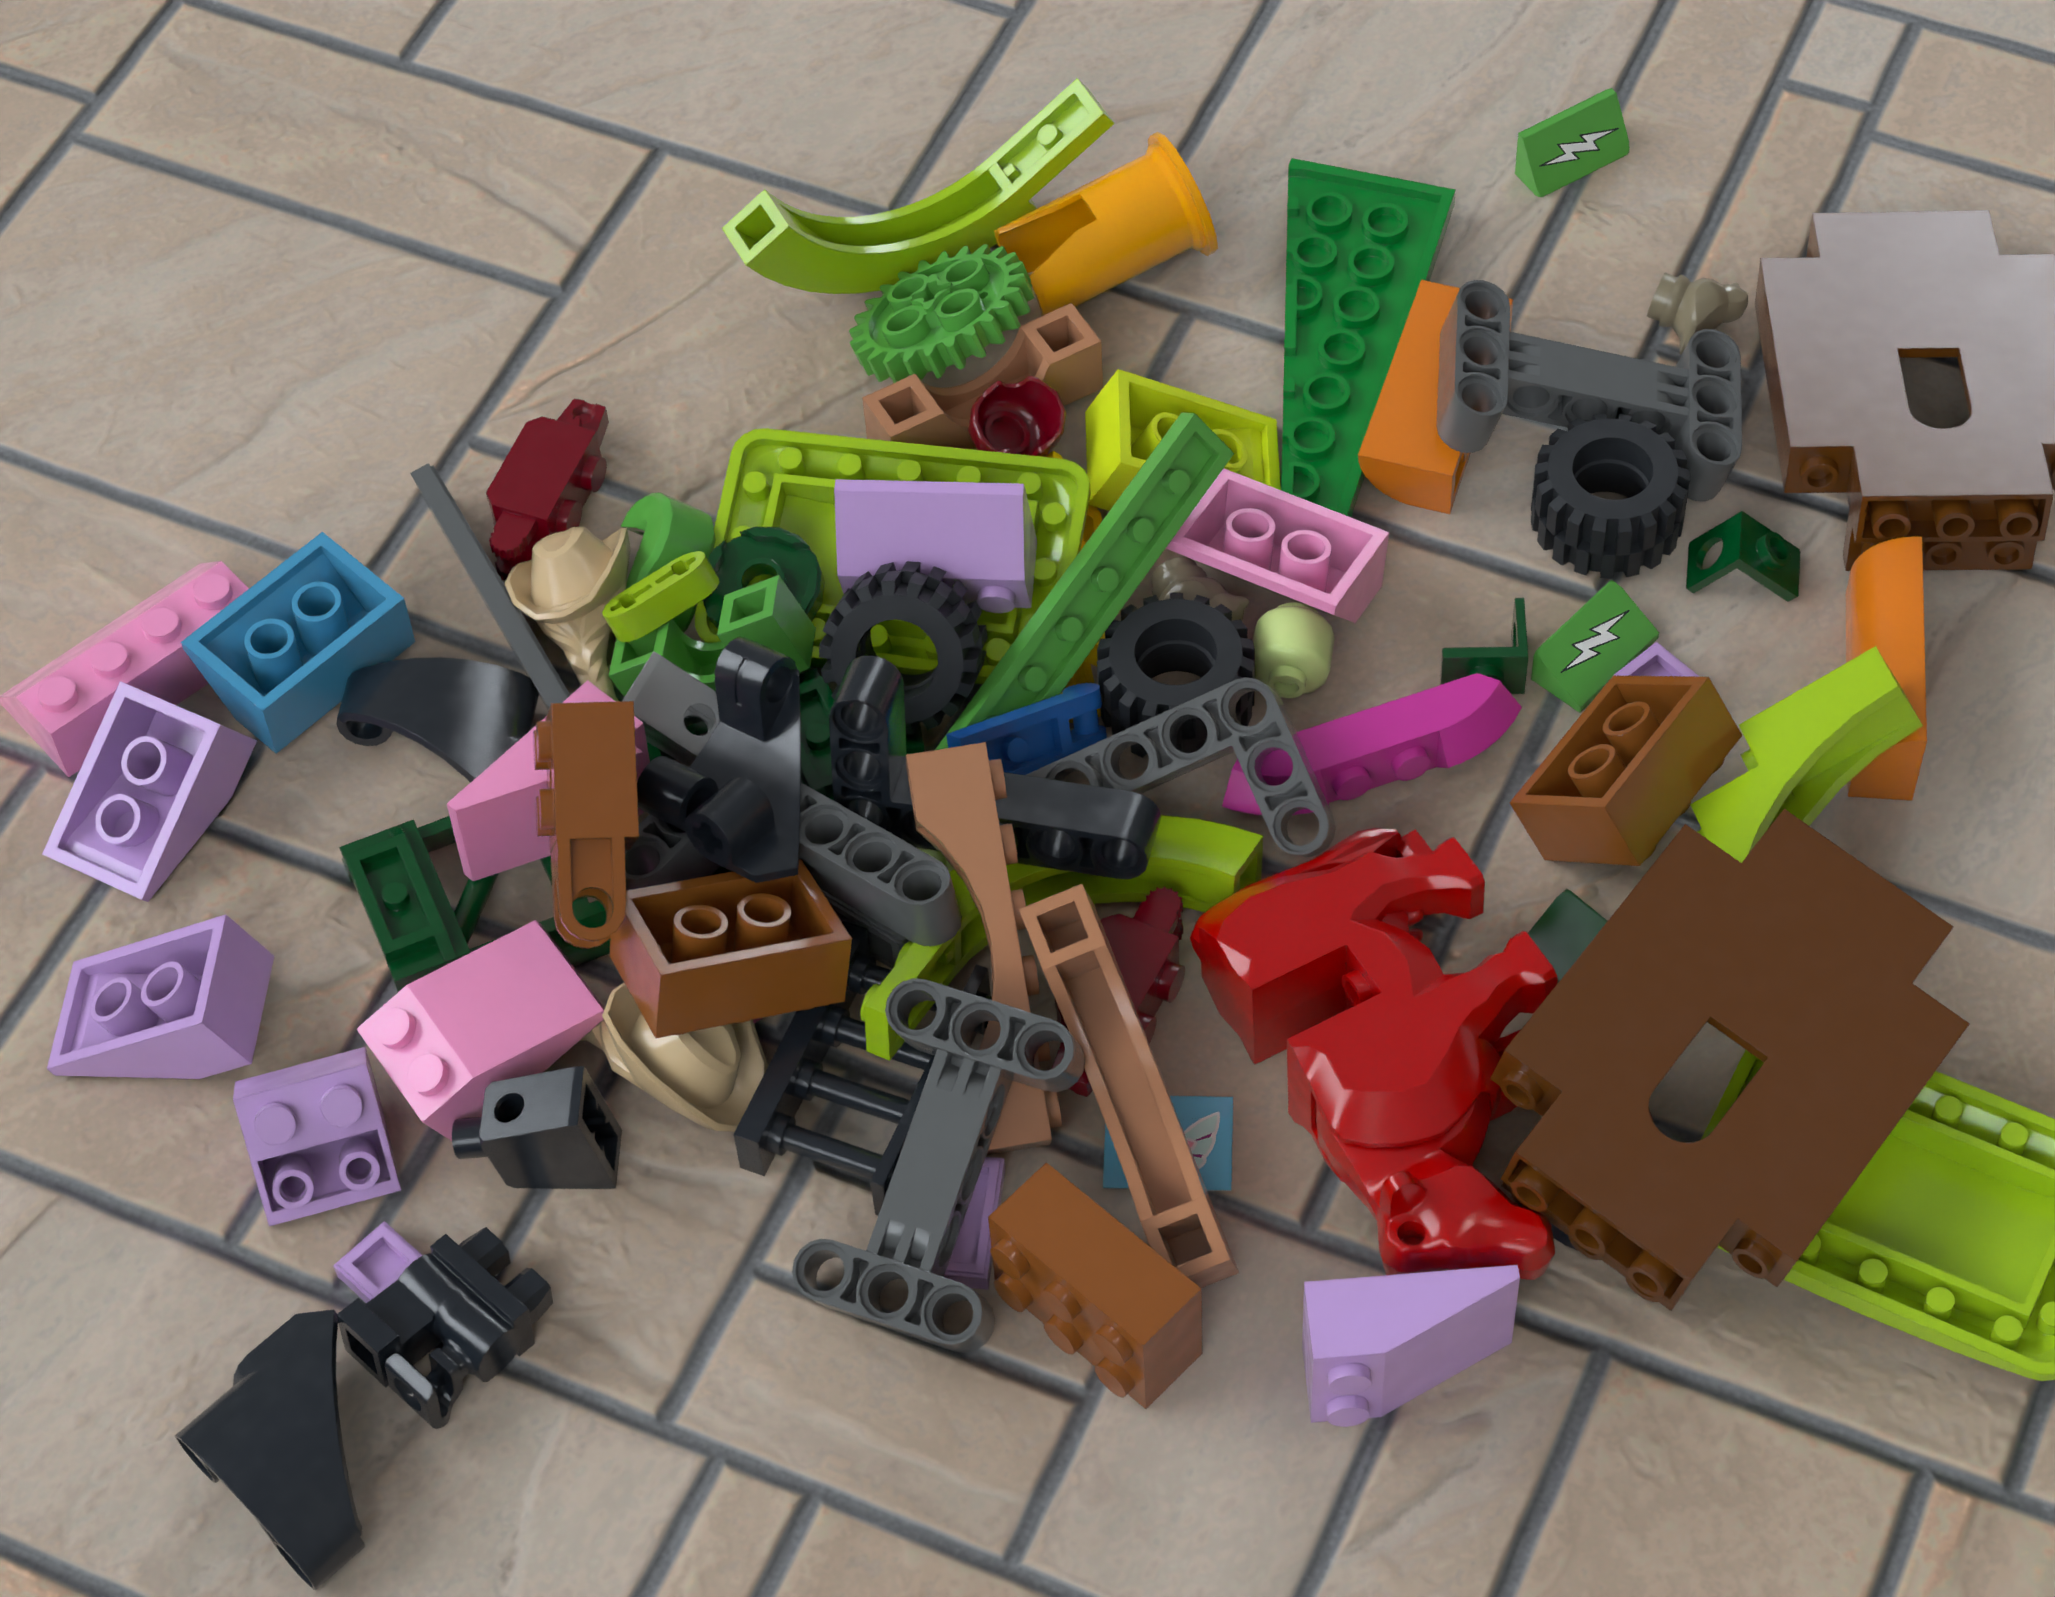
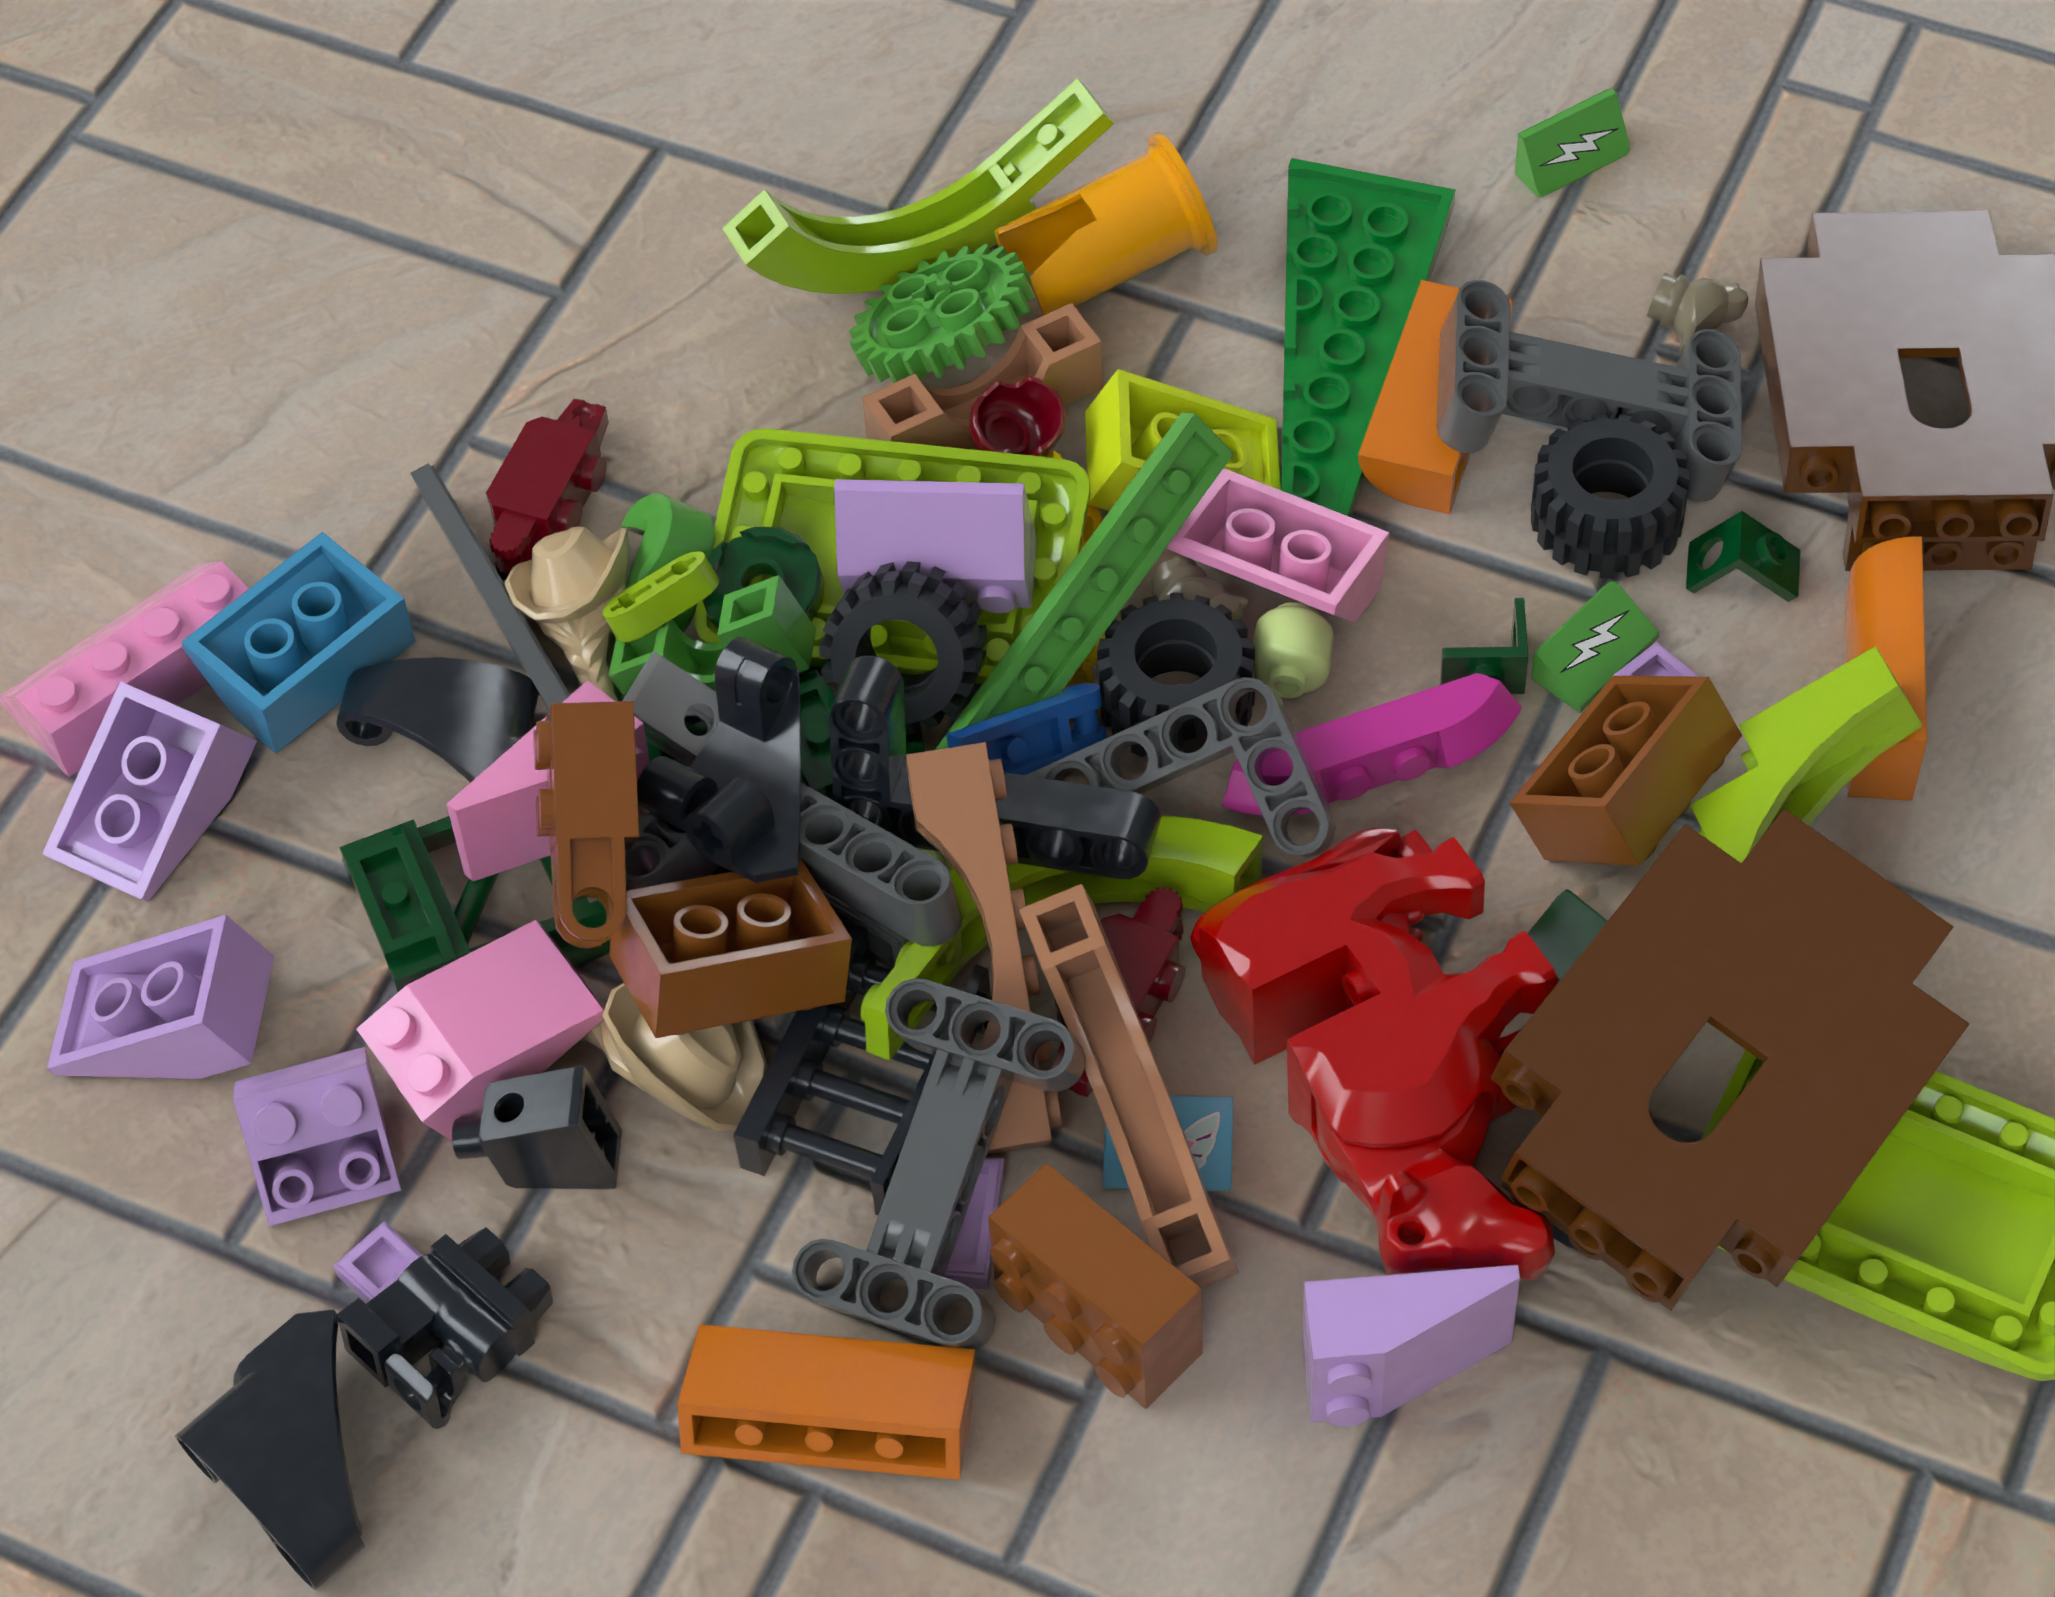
(827, 1401): none -> orange brick

